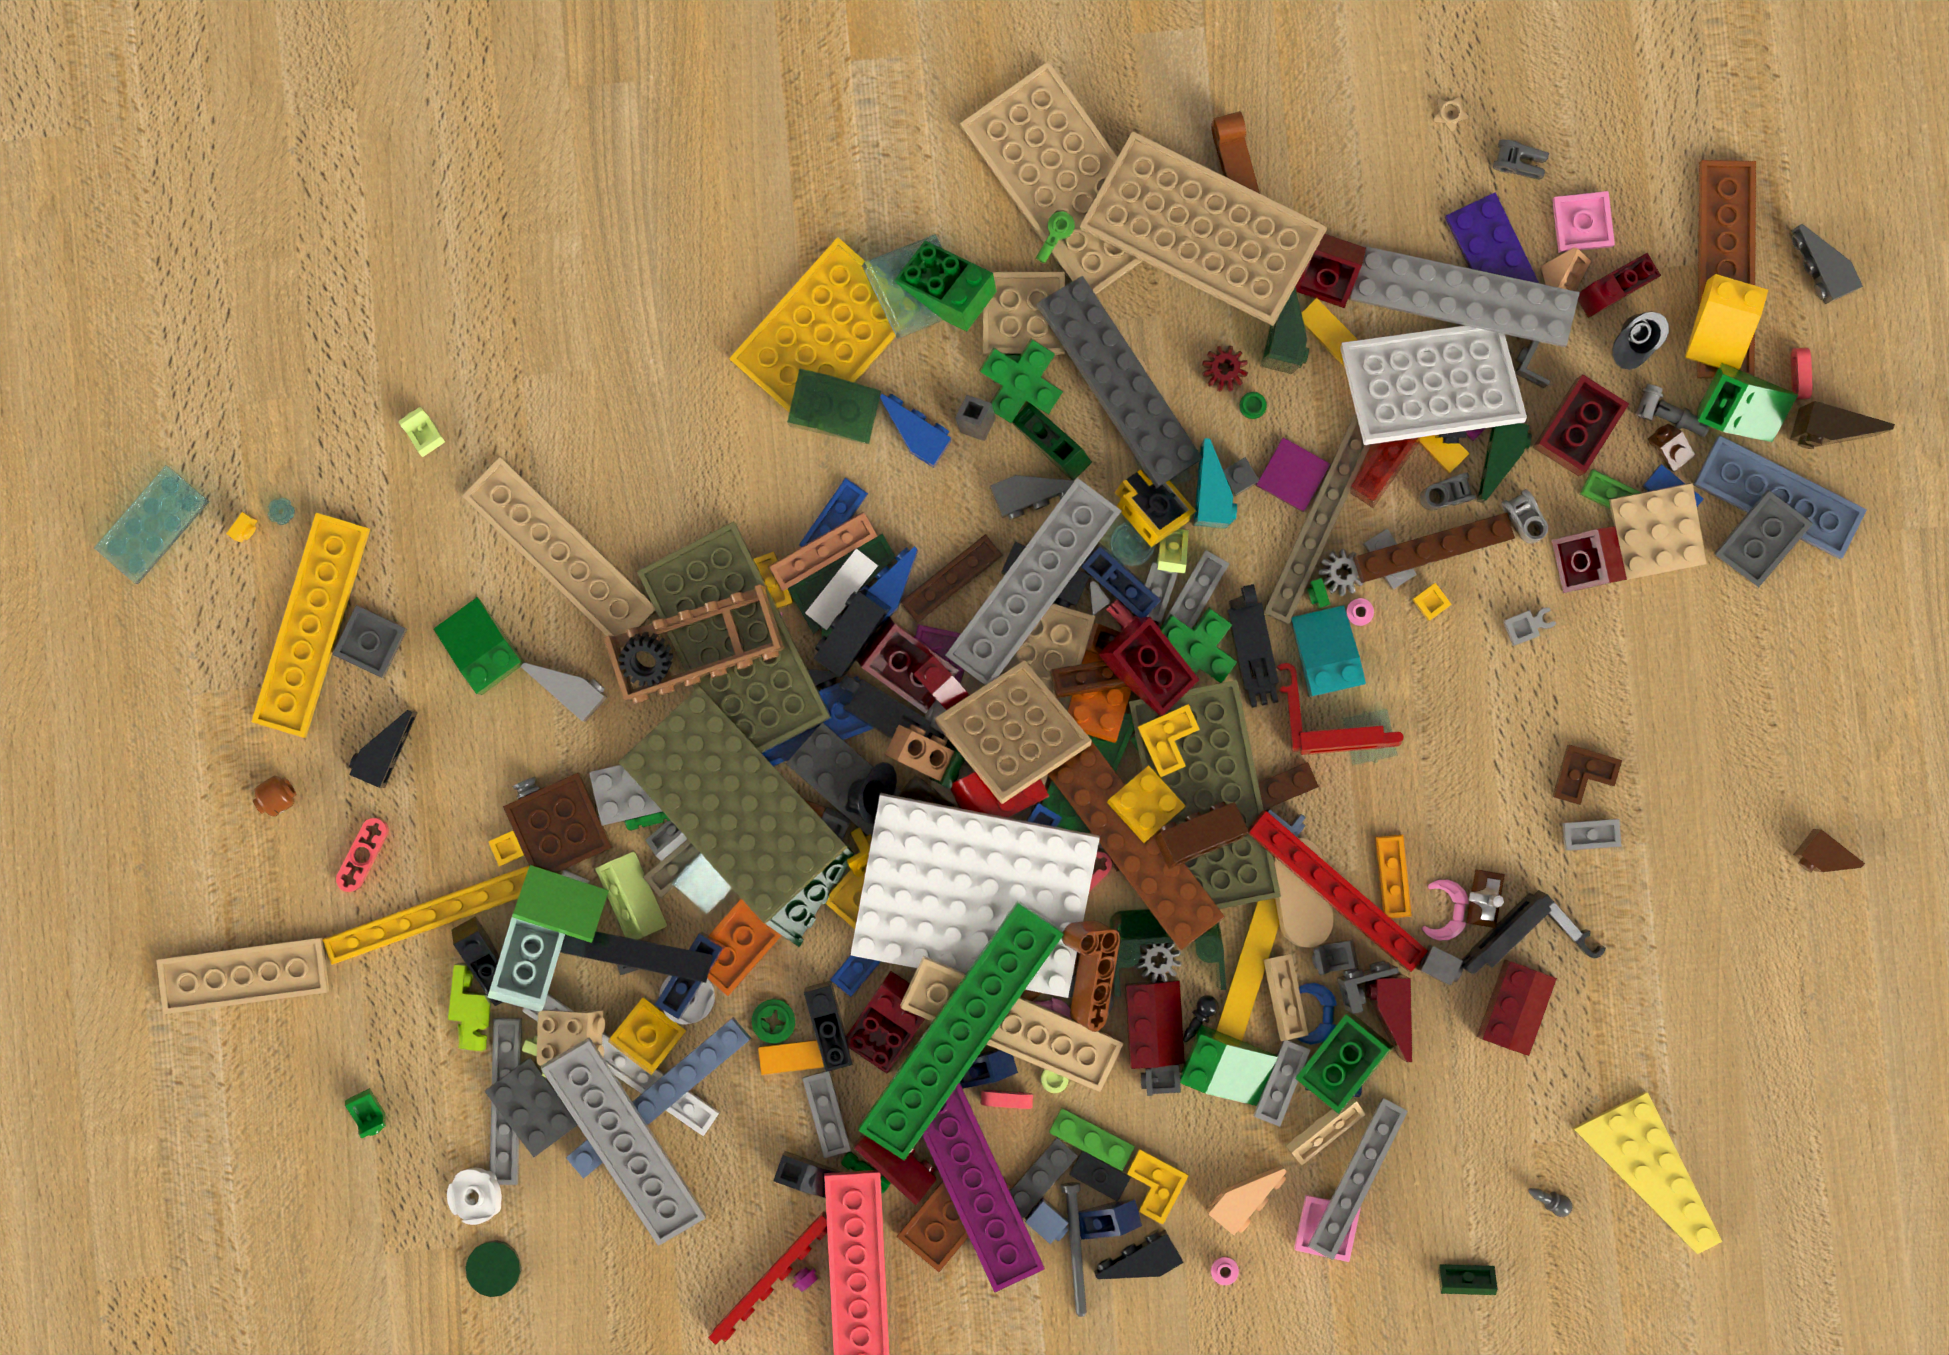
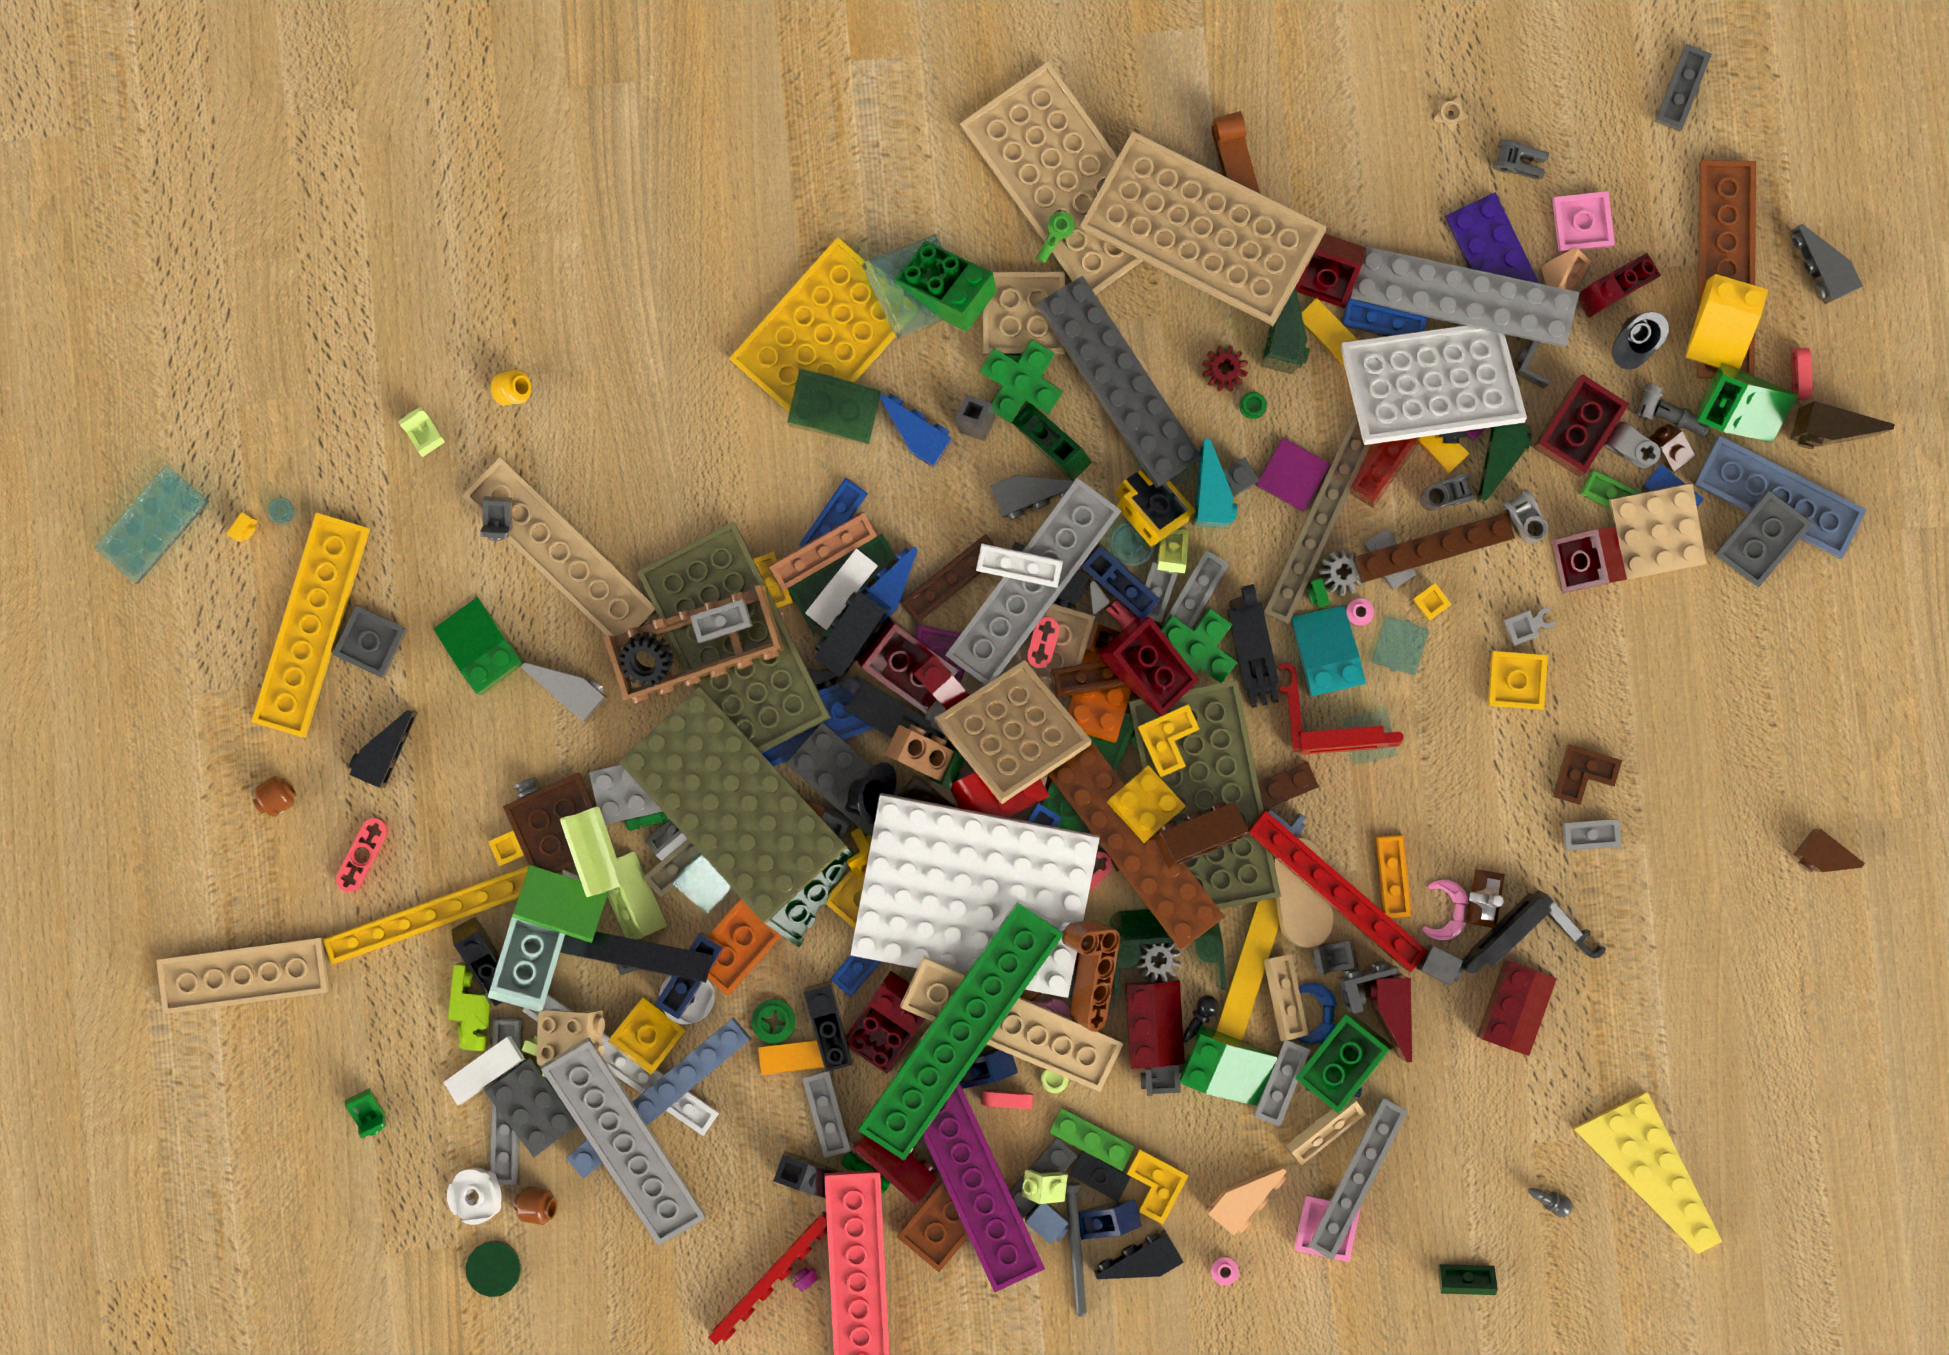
(484, 1070): none -> white tile
(496, 517): none -> dark grey bracket
(511, 387): none -> yellow head
(535, 1205): none -> dark orange head
(592, 852): none -> yellowish green panel
(721, 621): none -> light grey plate
(1019, 565): none -> white tile
(1044, 1187): none -> yellowish green bracket
(1049, 644): none -> coral beam
(1381, 319): none -> blue tile
(1400, 646): none -> clear light blue piece
(1517, 680): none -> yellow plate
(1629, 443): none -> light grey piece
(1683, 87): none -> dark grey plate

